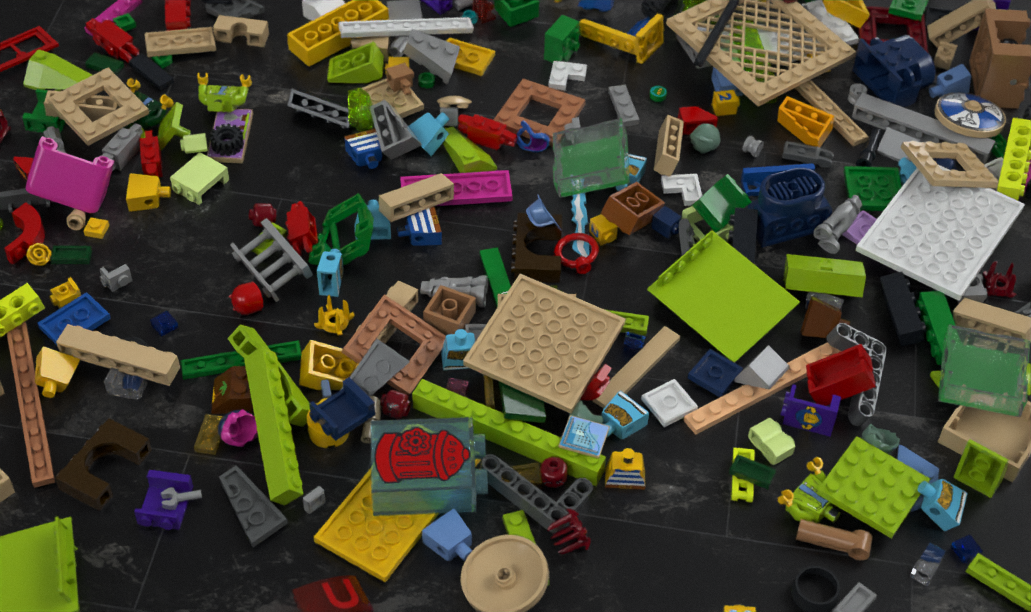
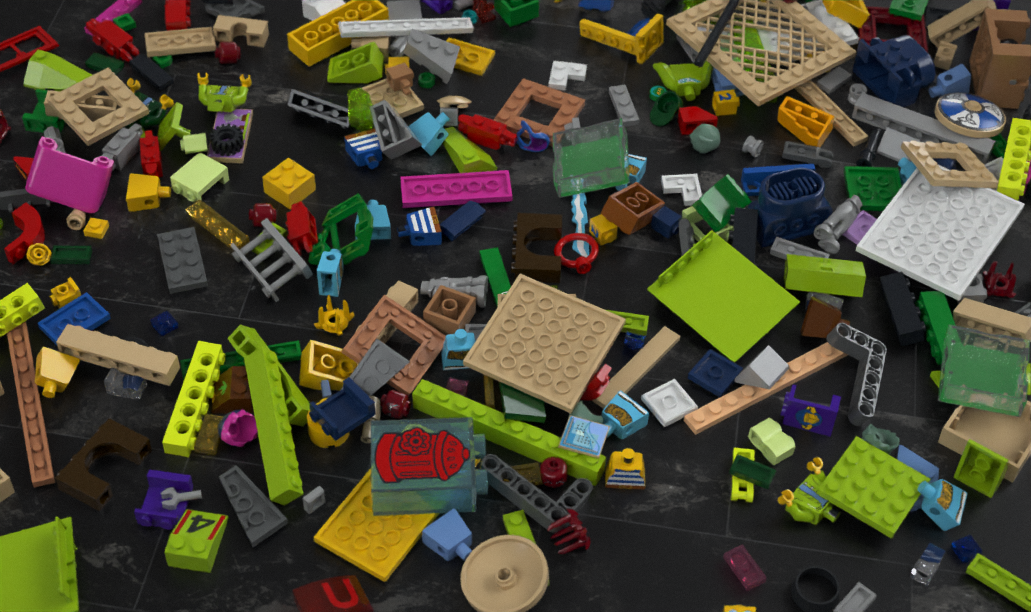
(116, 278): light grey bracket -> none
(182, 260): none -> dark grey plate
(195, 540): none -> lime slope
(204, 354): none -> neon yellow brick
(217, 225): none -> clear yellow plate
(228, 52): none -> dark red head
(247, 298): red helmet -> none
(289, 183): none -> yellow brick
(416, 197): tan brick -> none
(462, 220): none -> dark blue piece
(539, 215): medium blue piece -> none
(562, 39): green brick -> none
(665, 108): none -> dark green cap
(668, 146): tan brick -> none
(684, 78): none -> lime torso
(745, 567): none -> clear pink plate
(782, 247): none -> light grey plate
(834, 80): none -> light grey tile
(840, 375): red piece -> none
(854, 543): medium nougat piece -> none

